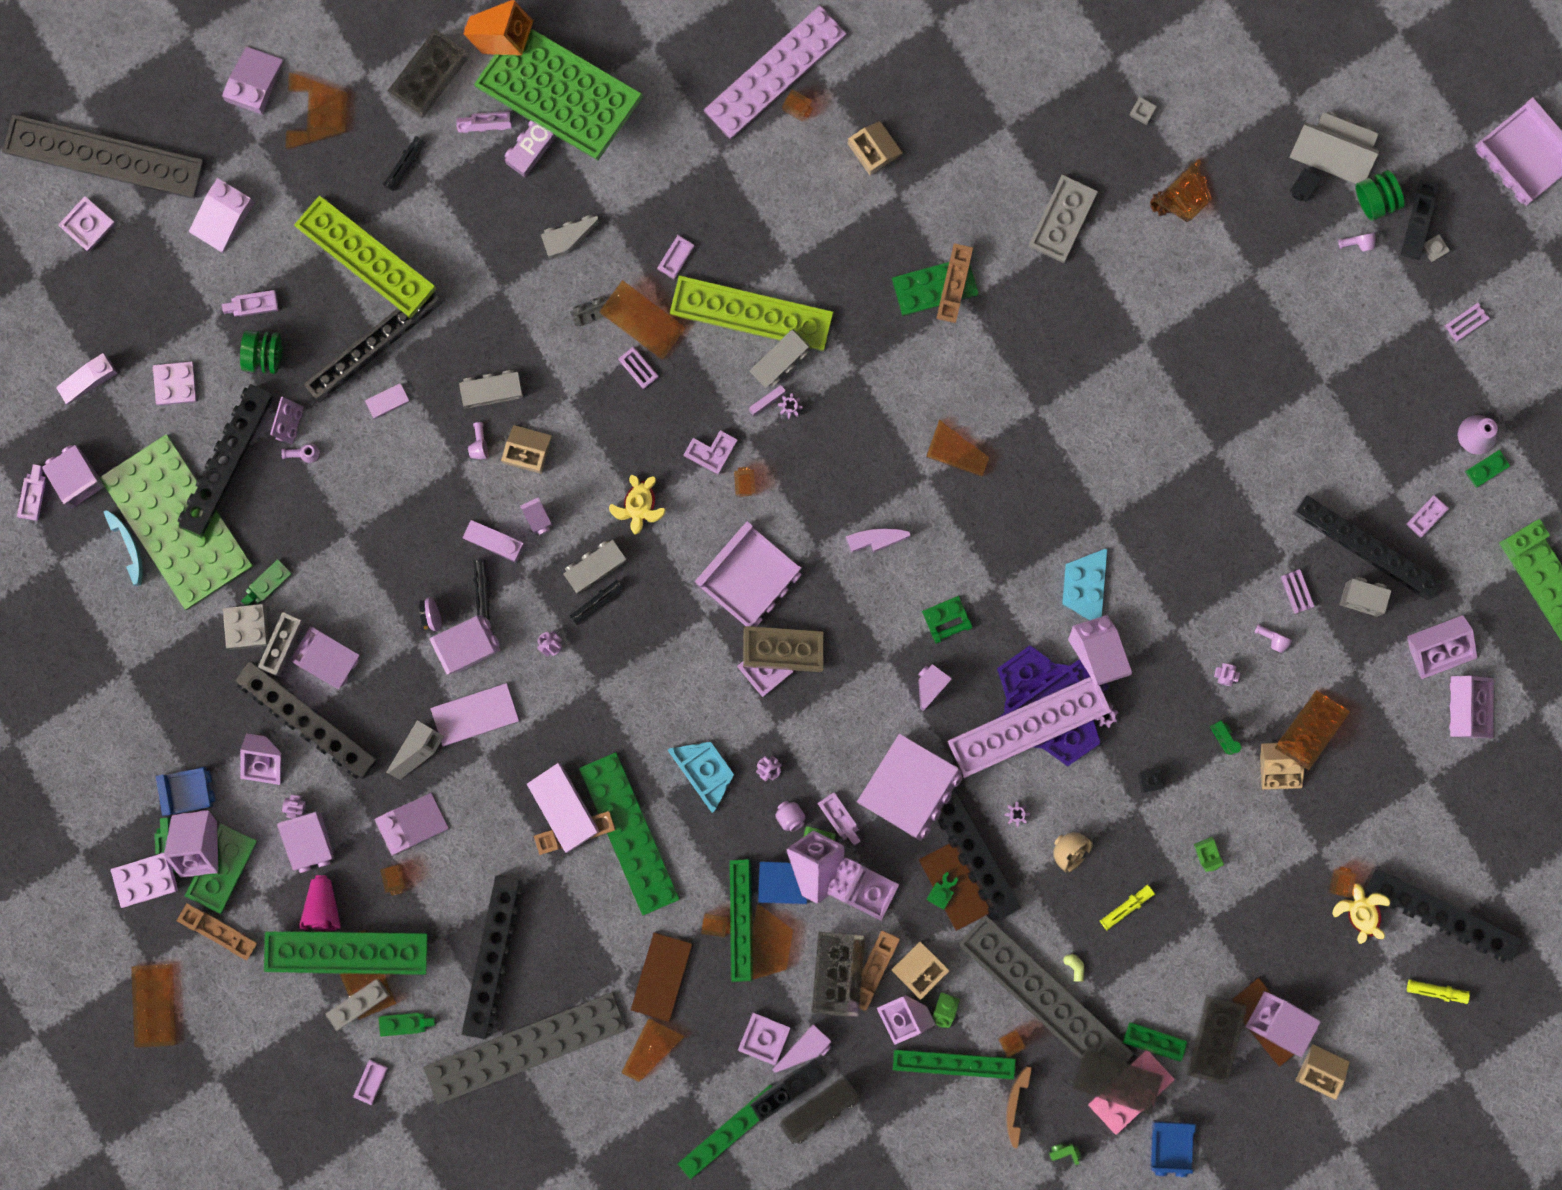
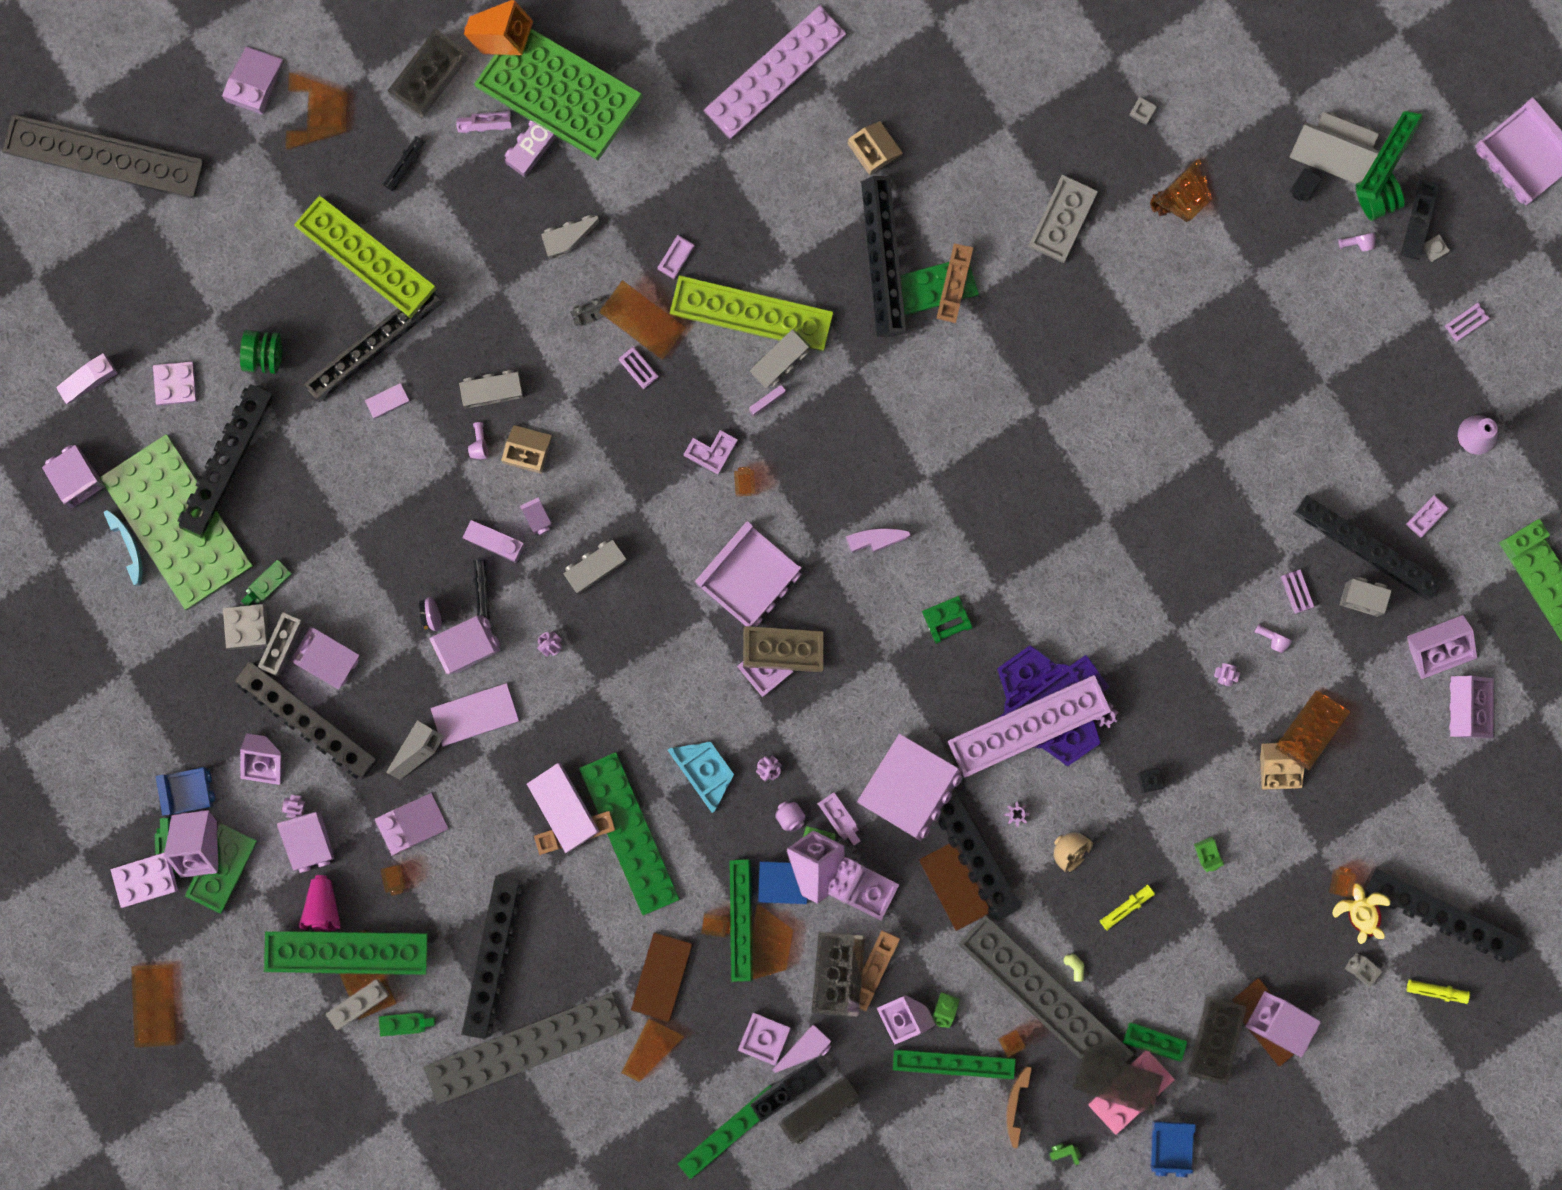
(32, 494): lavender hinge -> none
(86, 224): lavender plate -> none
(217, 931): medium nougat slope -> none
(220, 215): lavender slope -> none
(252, 304): lavender hinge -> none
(286, 420): lavender hinge -> none
(301, 453): lavender bar -> none
(370, 1082): lavender tile -> none
(616, 587): black pin -> none
(639, 504): light yellow animal -> none
(789, 412): lavender gear -> none
(797, 106): clear orange brick -> none
(883, 256): none -> black brick
(920, 970): tan slope -> none
(931, 684): lavender slope -> none
(941, 894): green plate -> none
(955, 451): clear orange wing -> none
(1085, 585): medium azure wing -> none
(1100, 650): lavender slope -> none
(1222, 734): green plate -> none
(1323, 1072): tan slope -> none
(1363, 969): none -> light grey bracket
(1389, 155): none -> green plate
(1487, 468): green plate -> none

